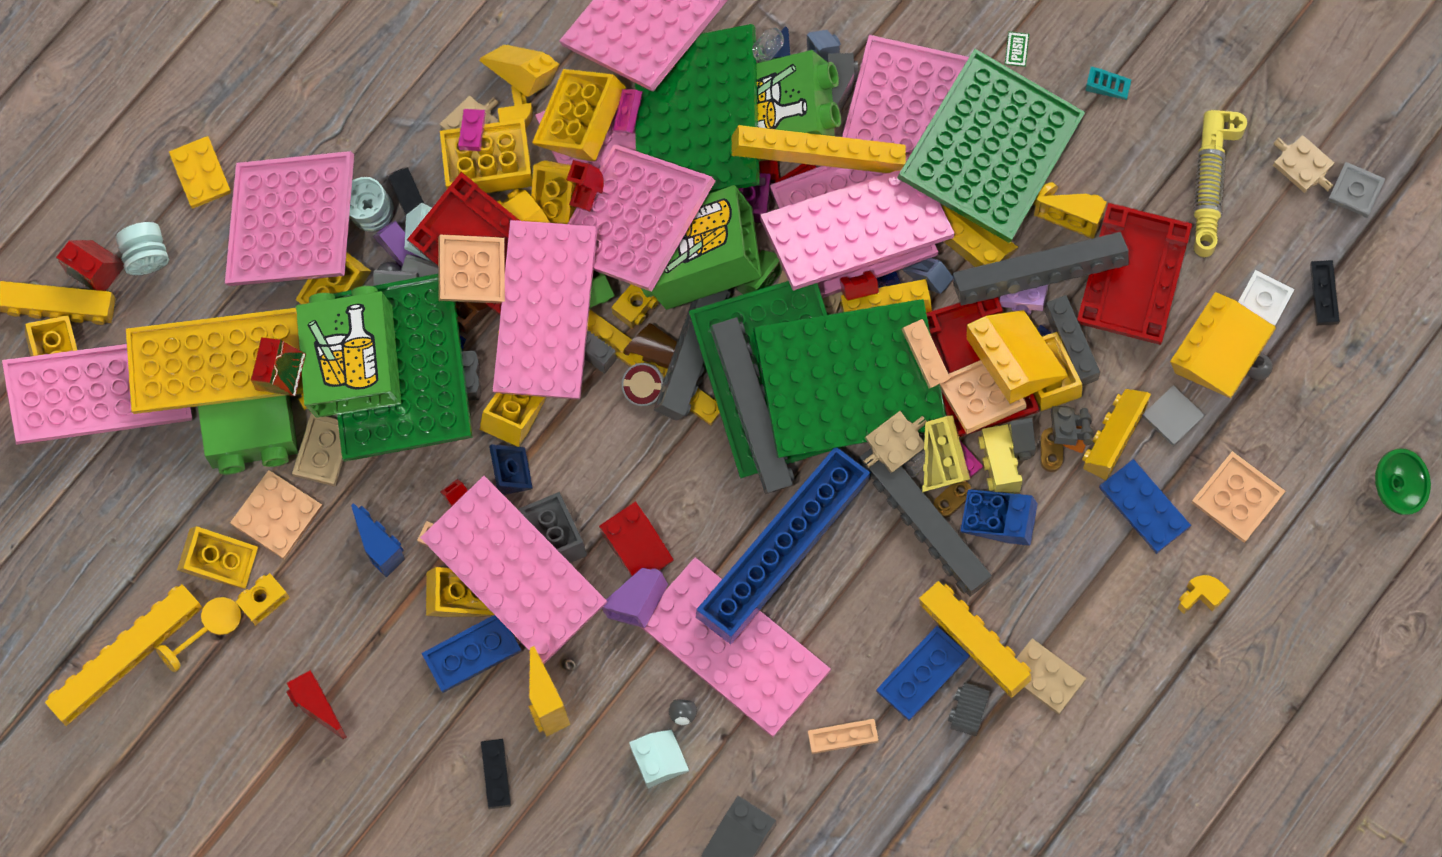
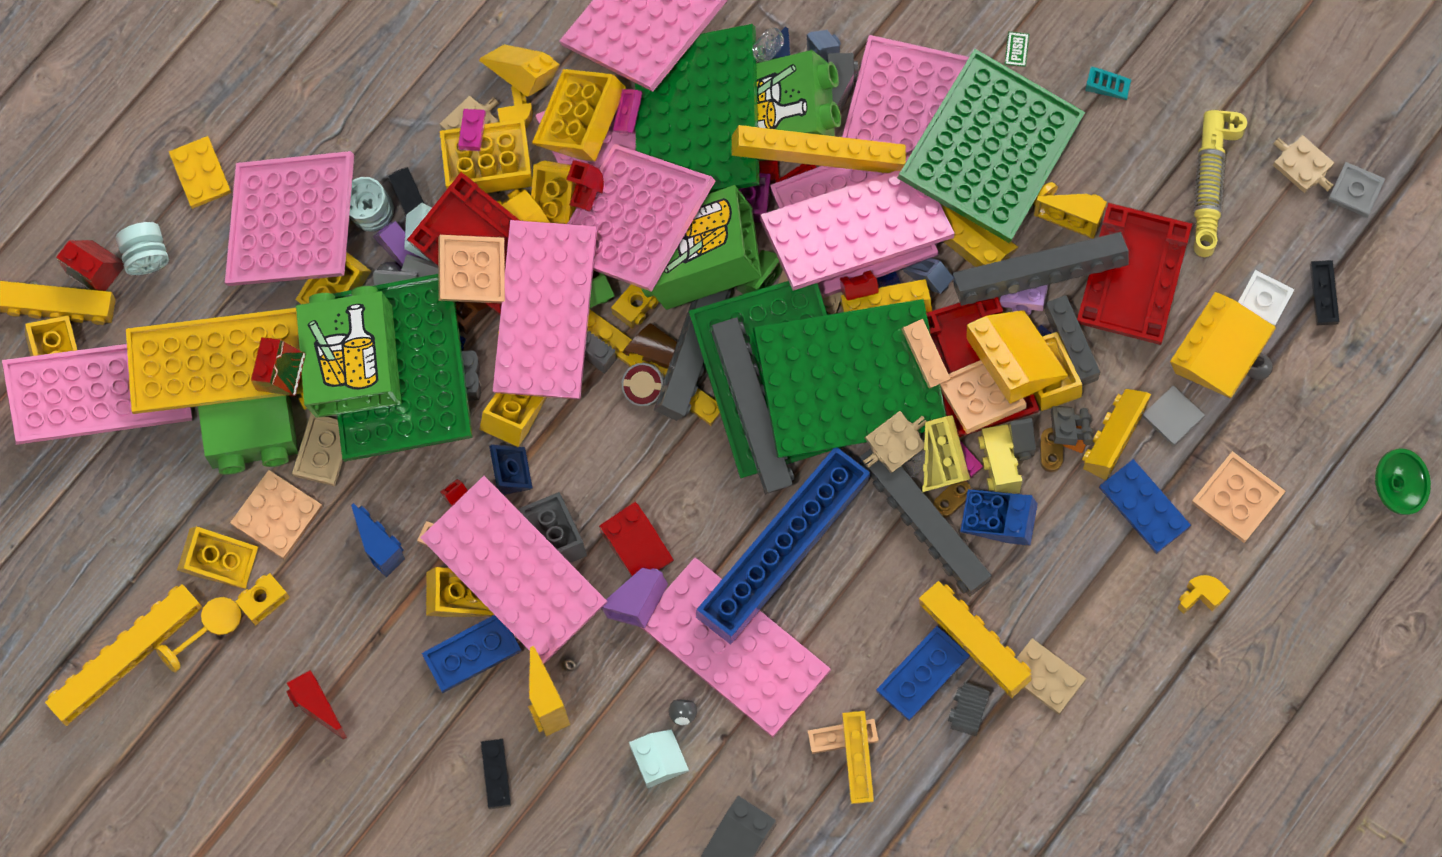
(857, 757): none -> yellow plate

